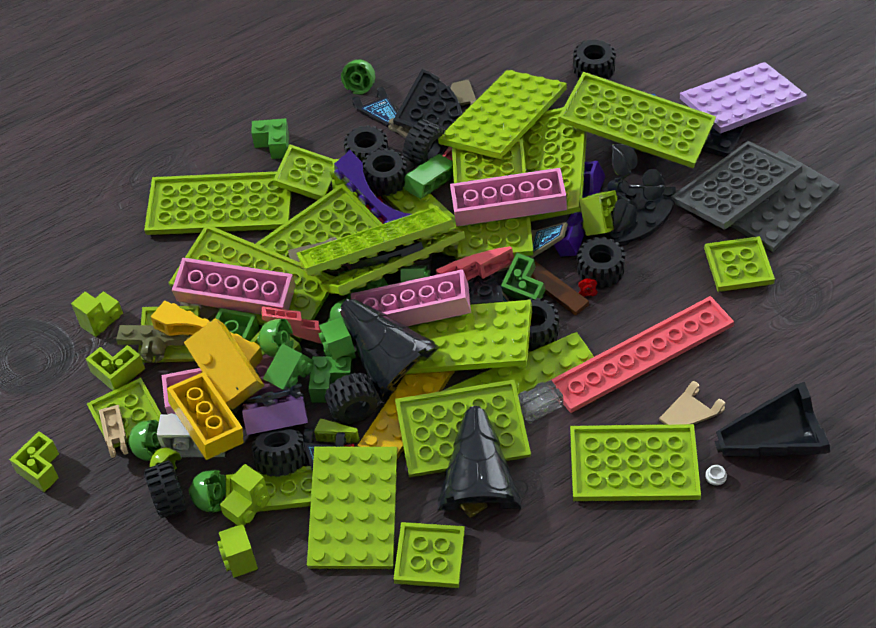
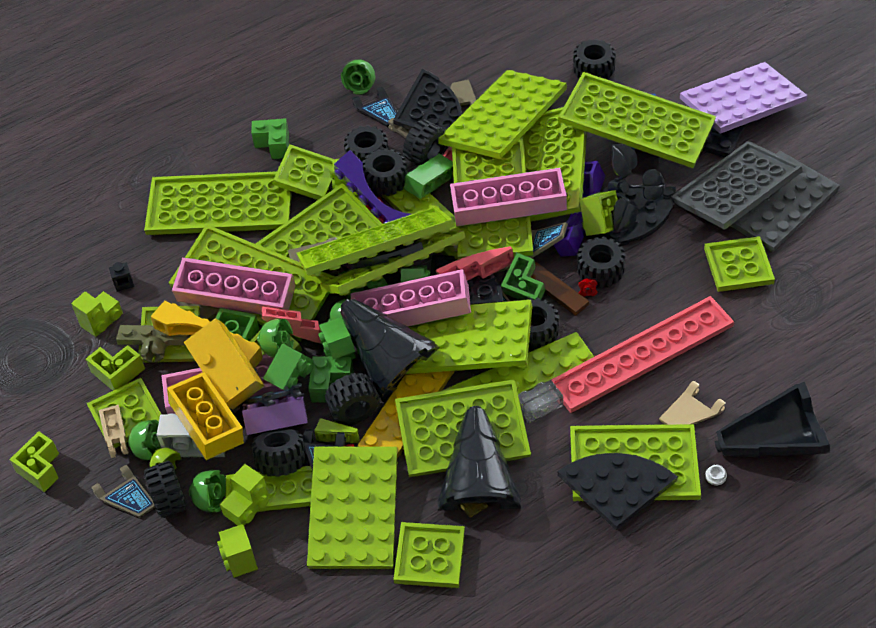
(118, 272): none -> black brick
(128, 496): none -> flag
(617, 484): none -> black plate

